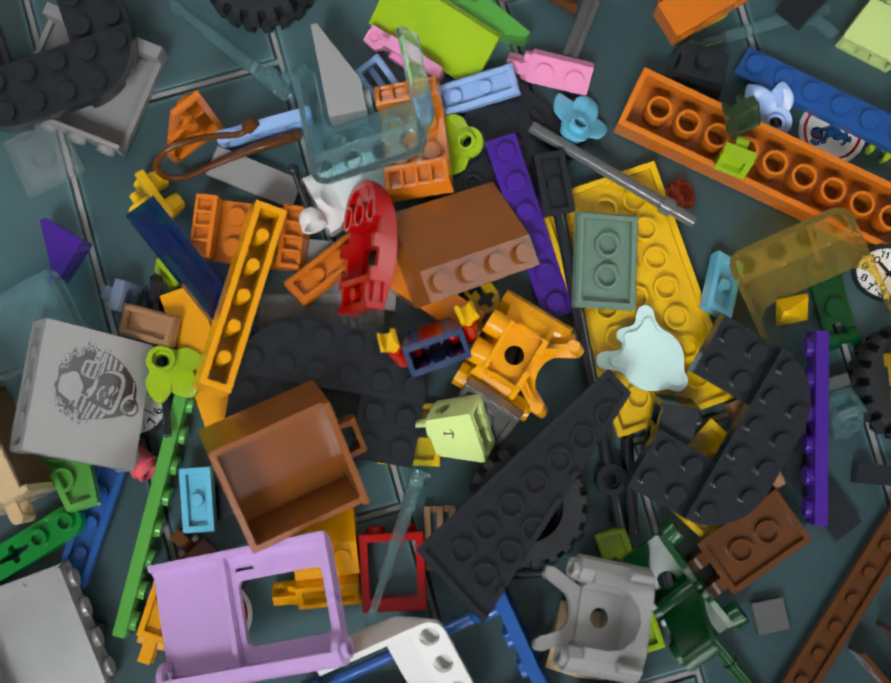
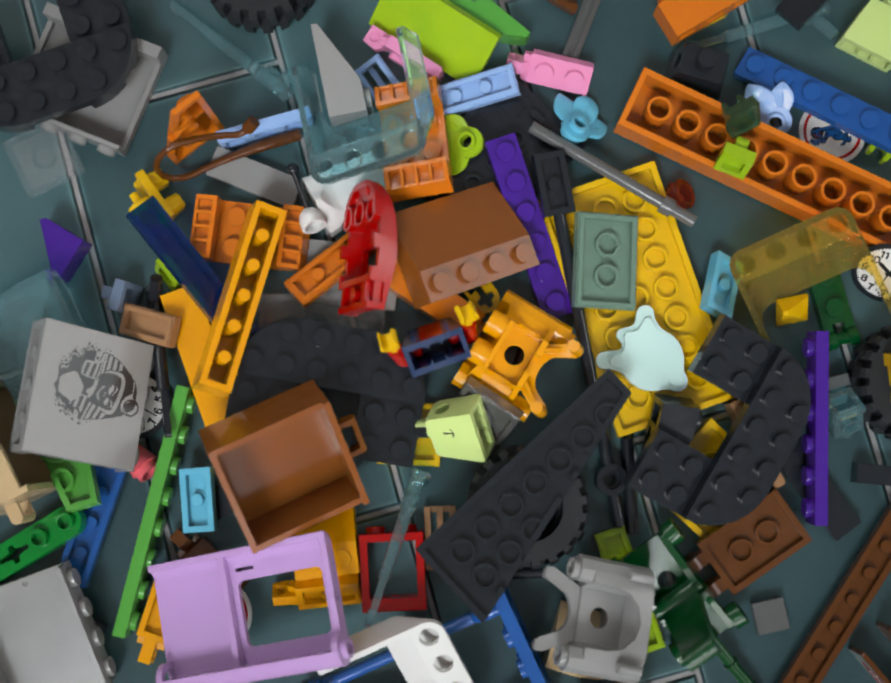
(175, 376): lime plate -> none

